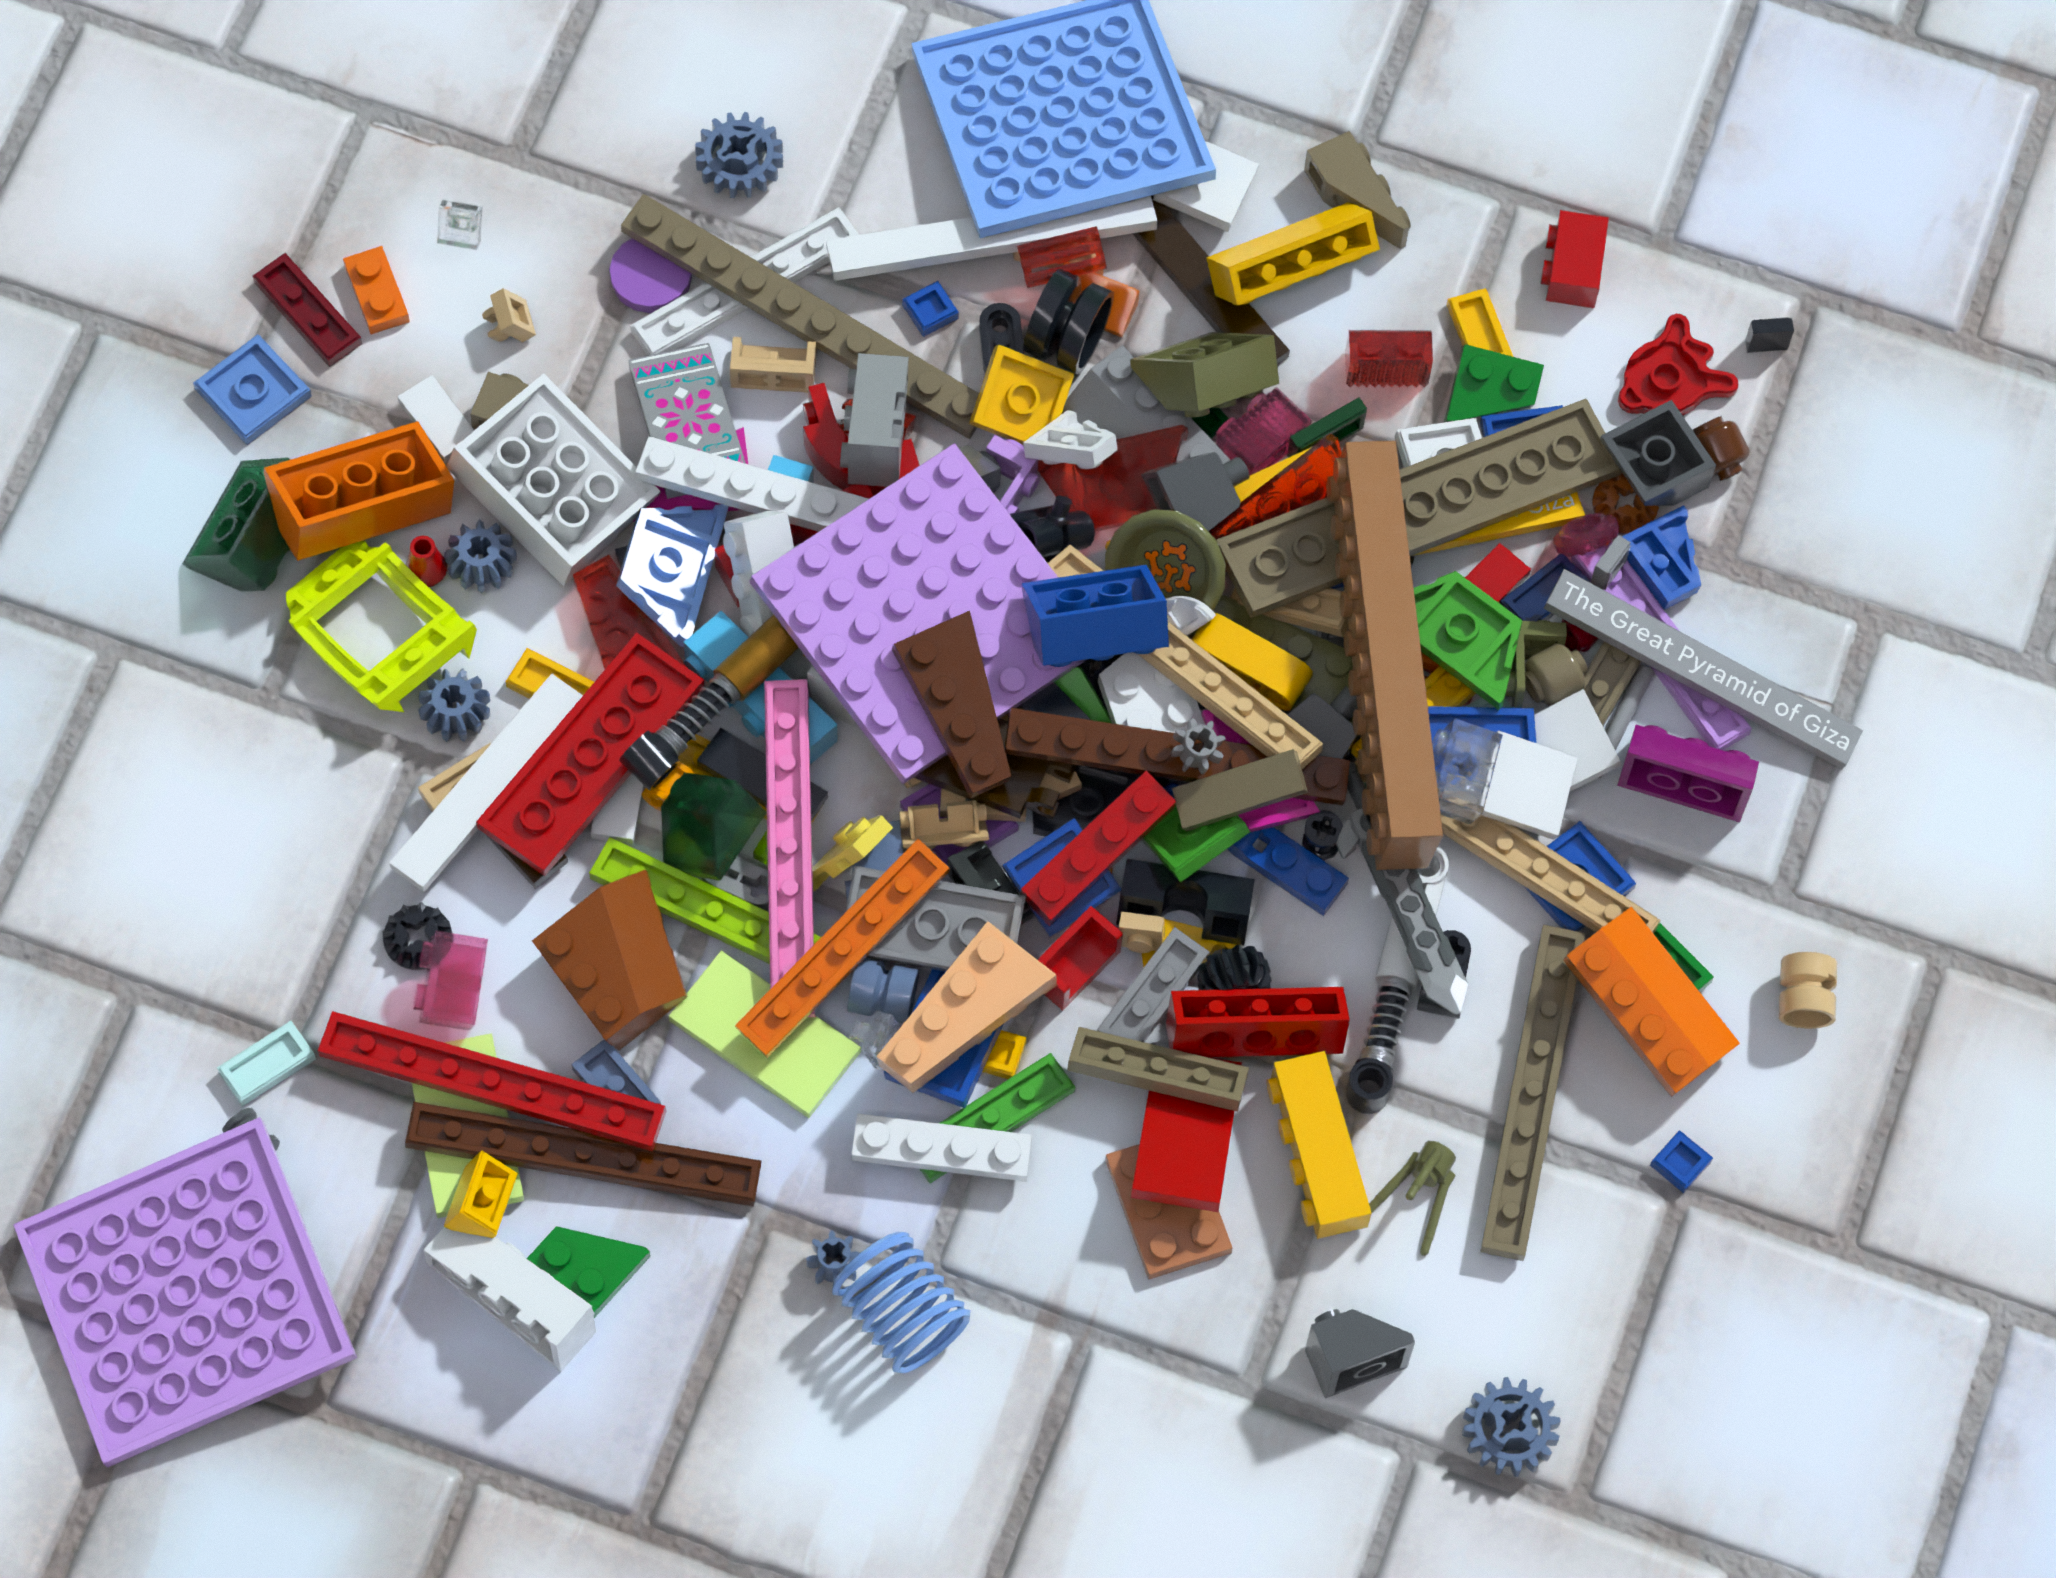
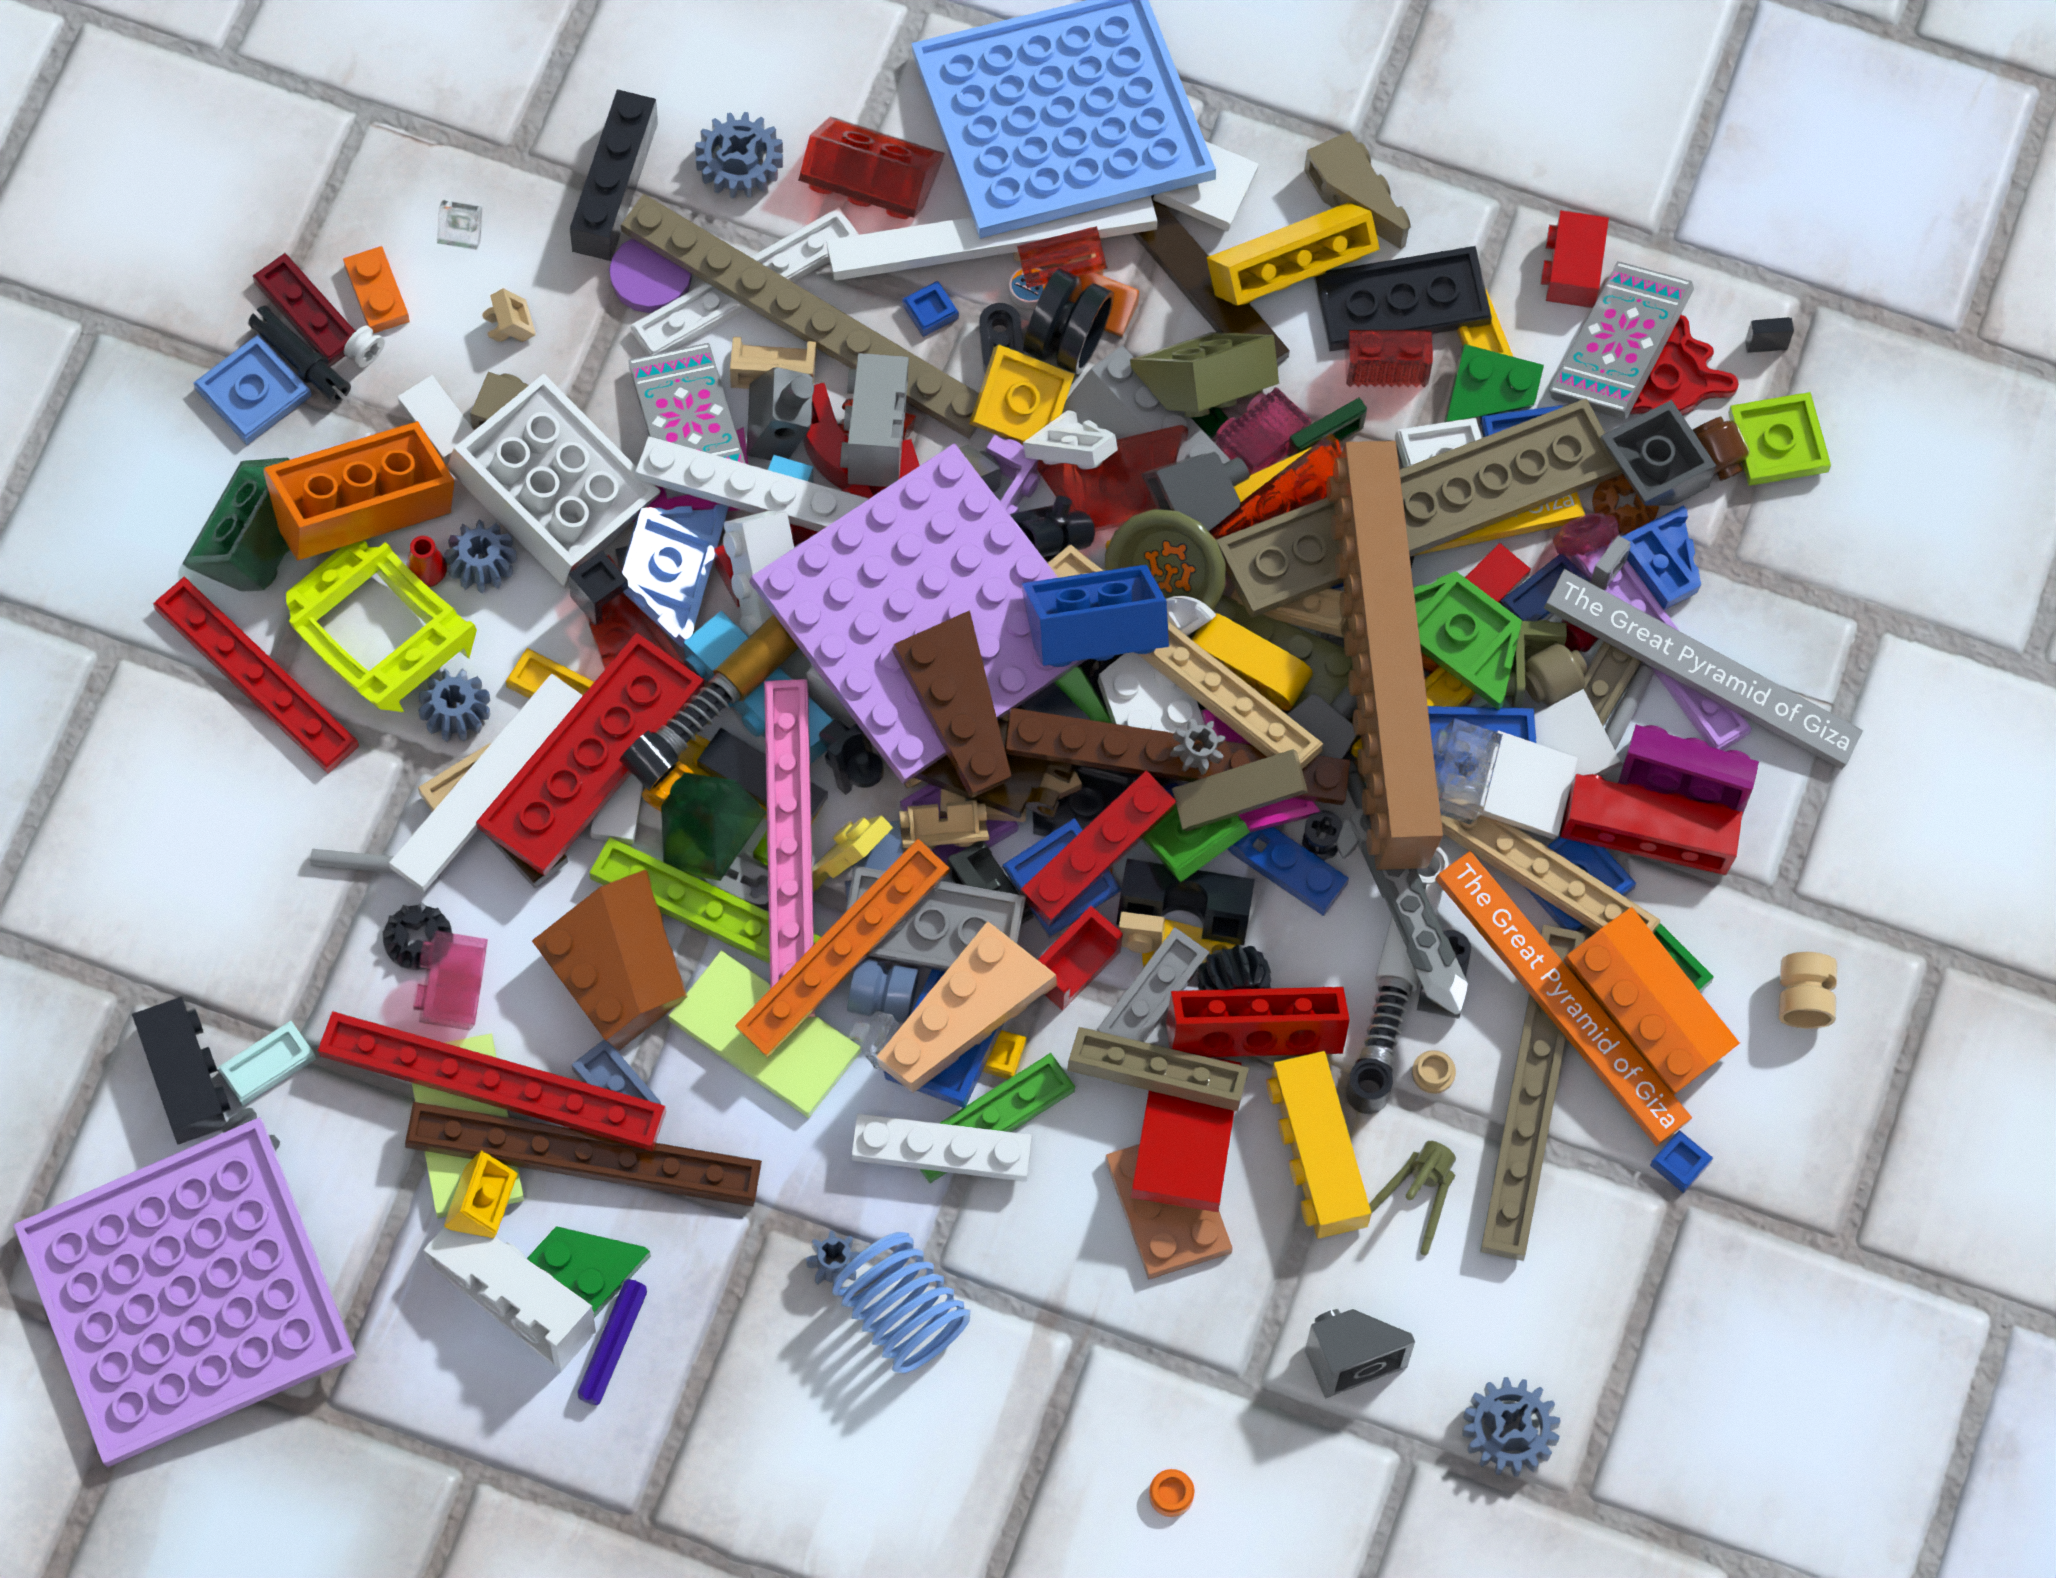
(182, 1069): none -> black brick
(256, 675): none -> red tile
(311, 366): none -> black pin
(351, 861): none -> light grey bar
(364, 346): none -> white bush
(595, 585): none -> black panel
(612, 1342): none -> dark purple axle
(614, 175): none -> black brick
(778, 412): none -> dark grey torso
(850, 756): none -> black hips
(870, 167): none -> clear red slope
(1020, 294): none -> tile
(1171, 1493): none -> orange tile
(1406, 293): none -> black tile
(1433, 1071): none -> tan plate
(1563, 998): none -> orange tile
(1622, 339): none -> light grey tile
(1651, 824): none -> red brick
(1781, 438): none -> lime plate

